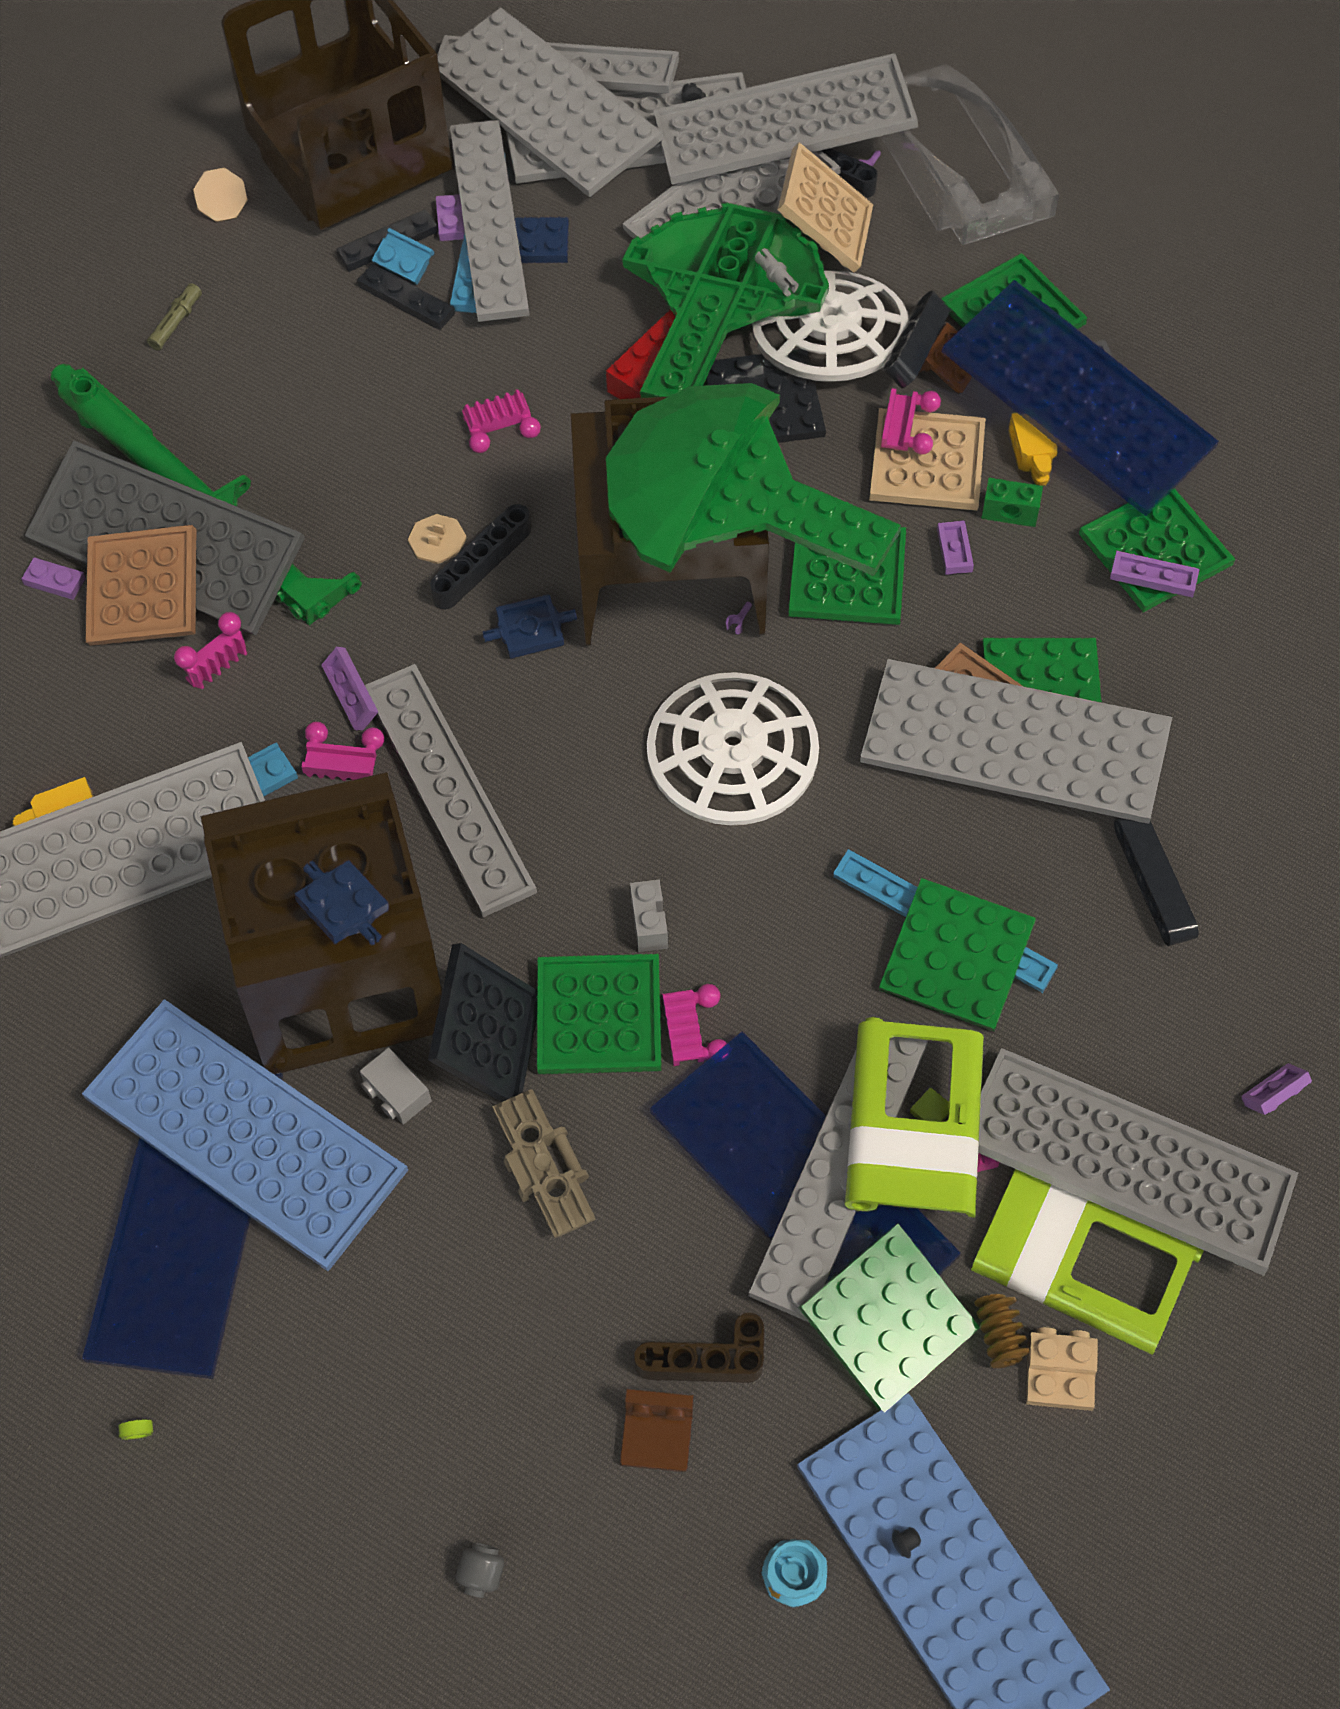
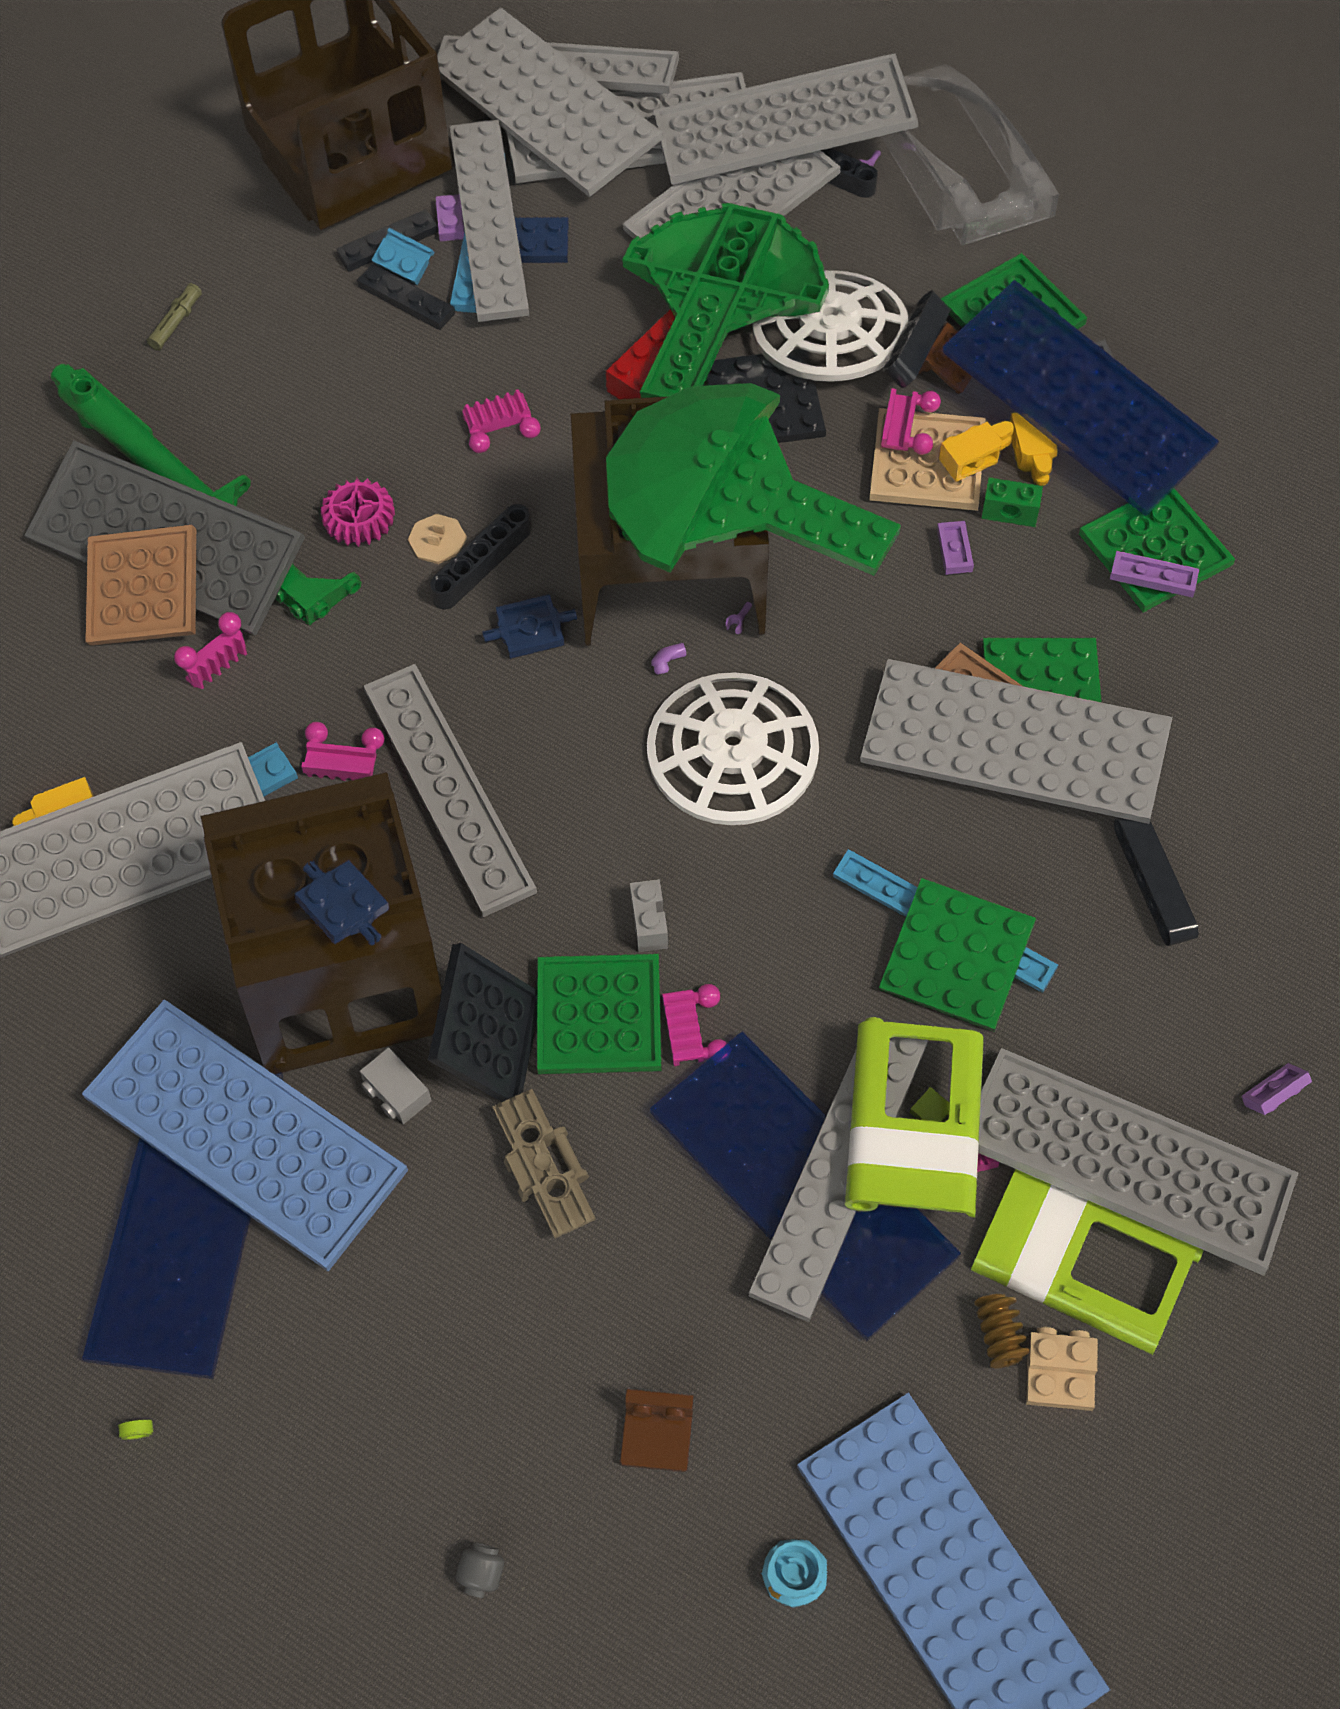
(53, 578): medium lavender plate -> none
(220, 194): tan piece -> none
(349, 688): medium lavender plate -> none
(353, 525): none -> dark pink gear
(665, 655): none -> medium lavender arm
(691, 93): black piece -> none
(701, 1352): dark brown beam -> none
(776, 272): light grey pin -> none
(825, 207): tan plate -> none
(840, 592): green plate -> none
(889, 1318): plate -> none
(906, 1541): black piece -> none
(975, 449): none -> yellow hinge

